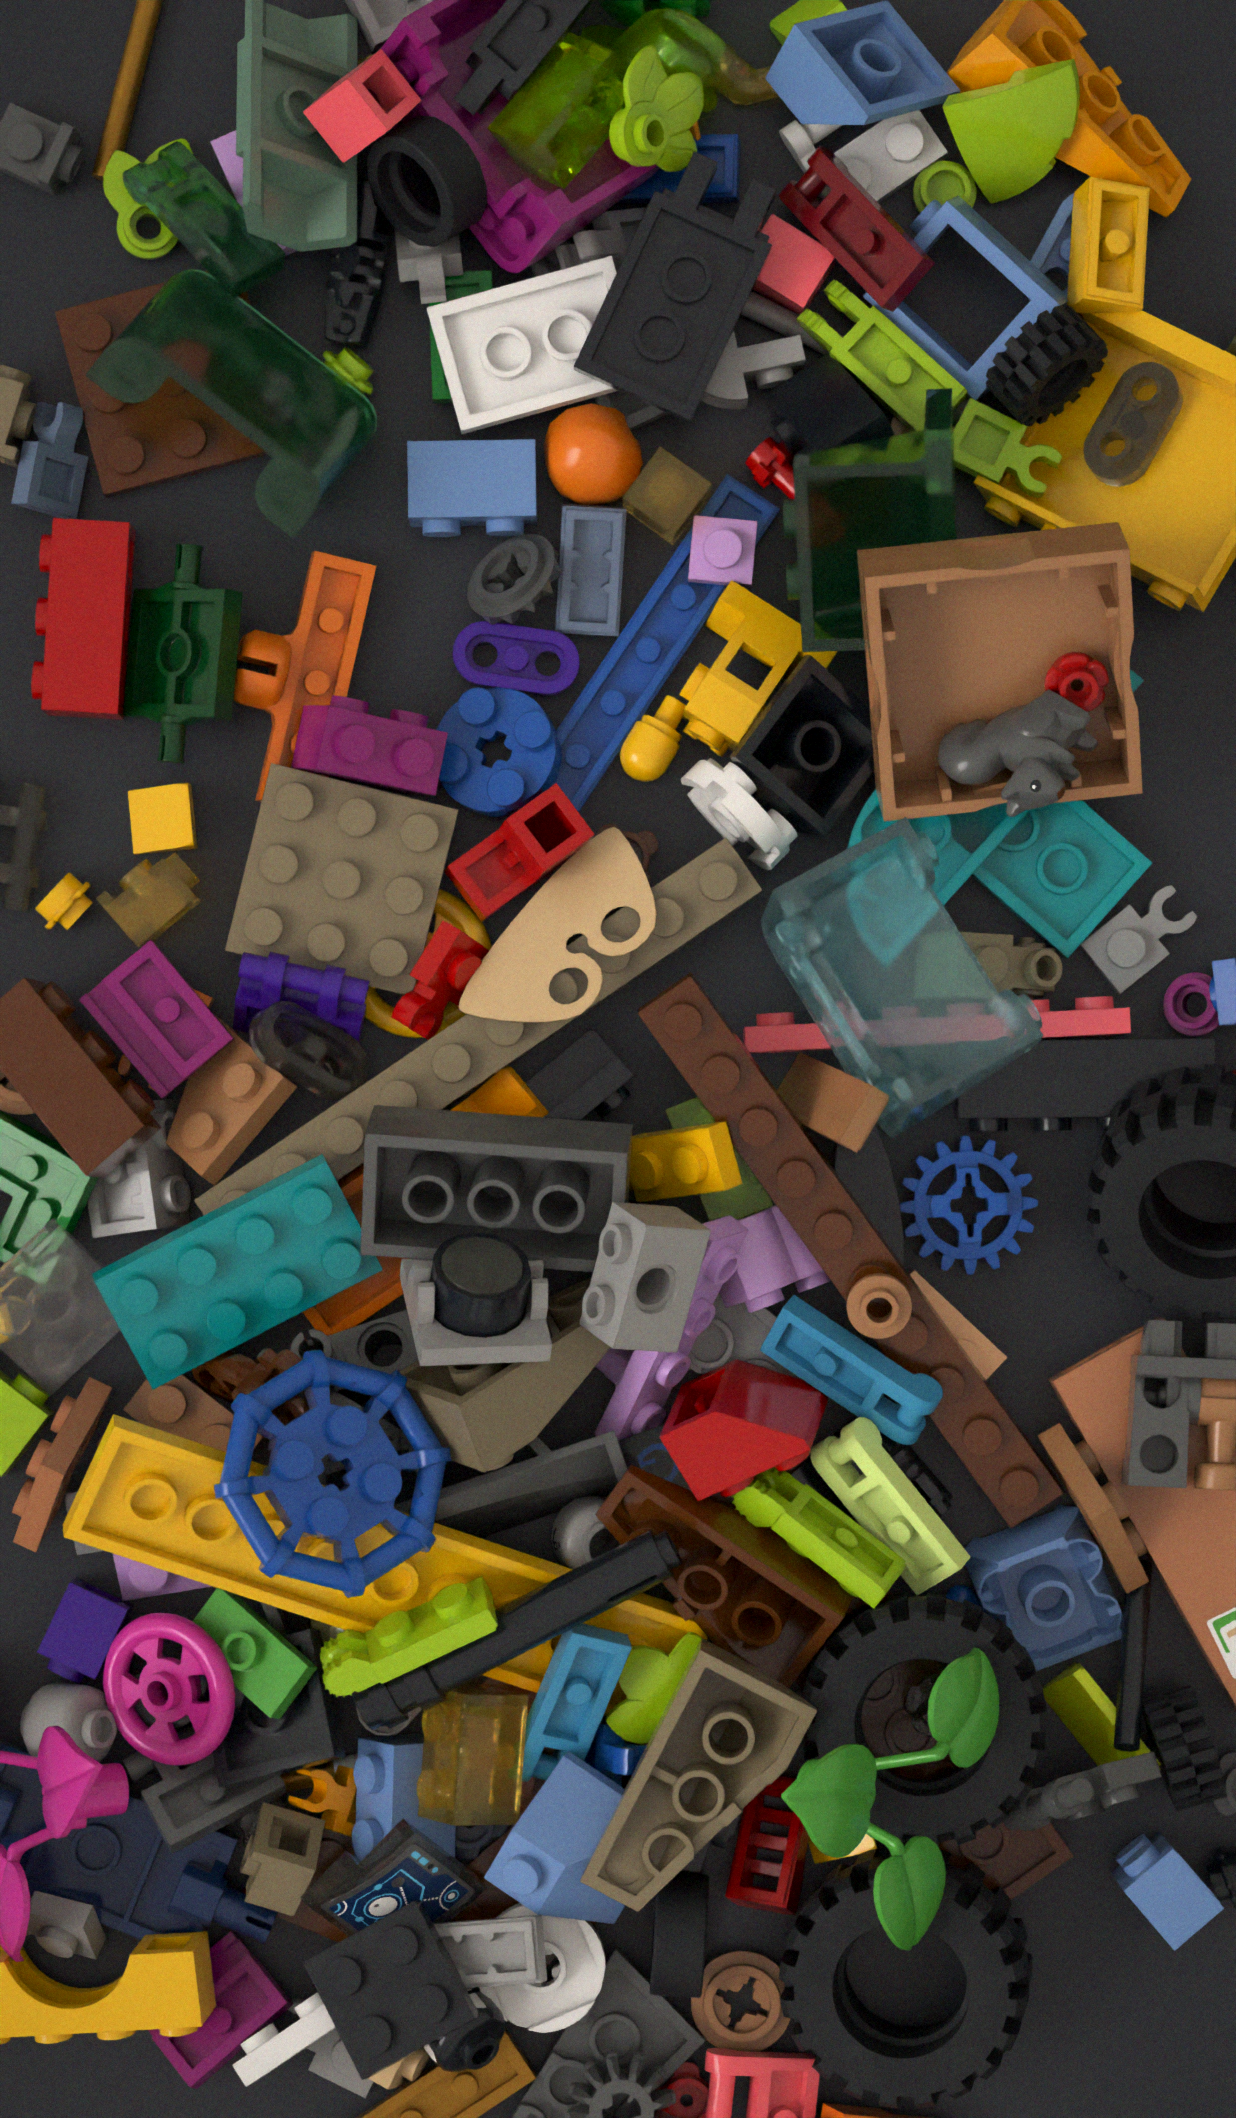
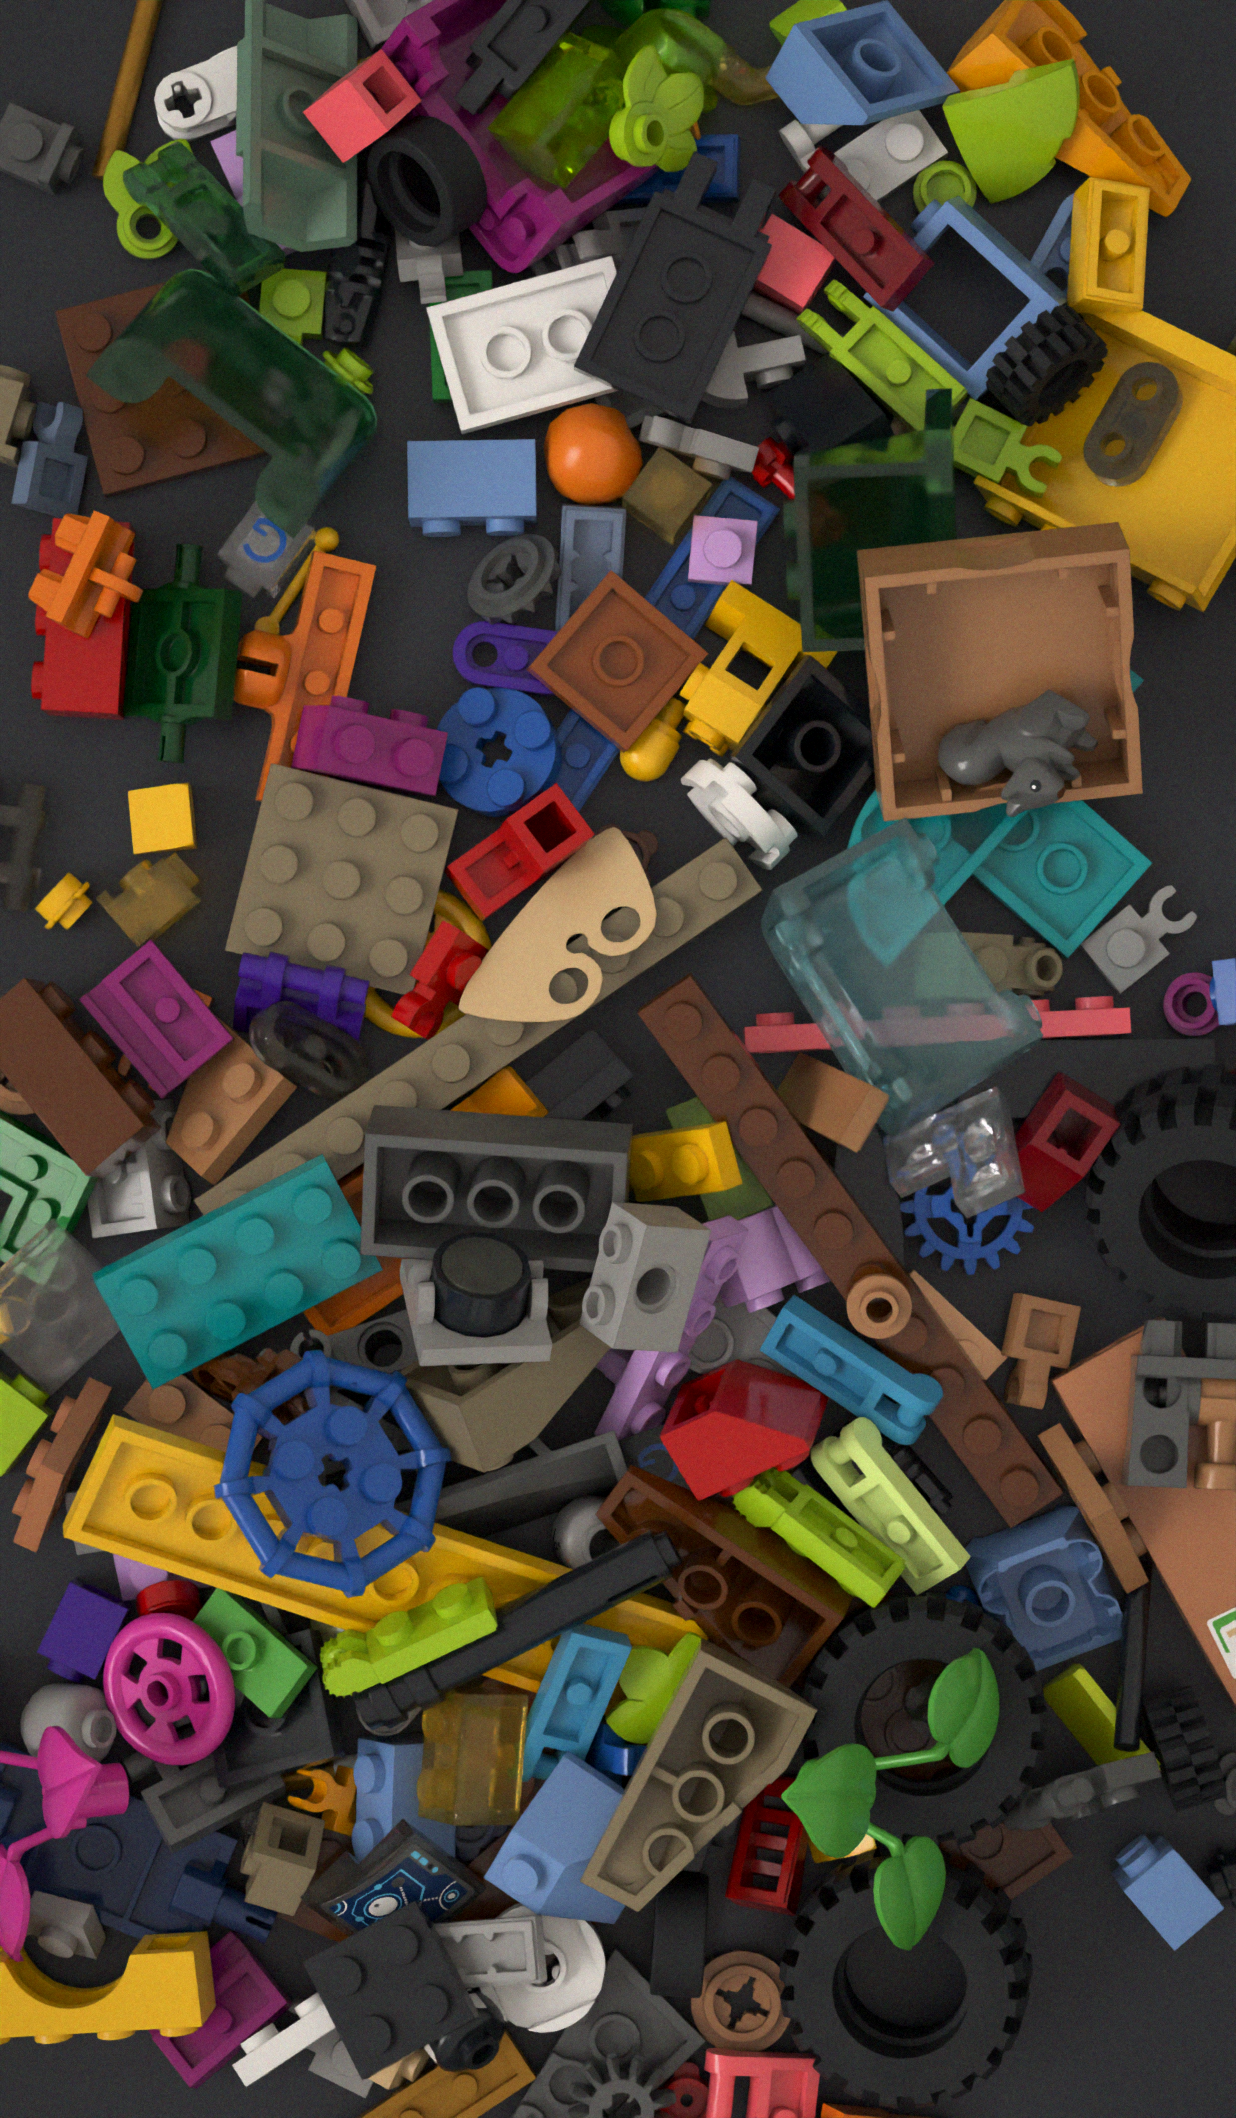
(94, 576): none -> orange hips
(170, 1596): none -> red tile
(207, 86): none -> white piece
(263, 554): none -> clear brick
(295, 302): none -> lime plate
(326, 541): none -> yellow hinge
(617, 661): none -> dark orange plate
(712, 453): none -> light grey plate
(964, 1142): none -> clear plate
(1040, 1337): none -> medium nougat plate
(1062, 1140): none -> dark red slope
(1082, 667): red plate -> none

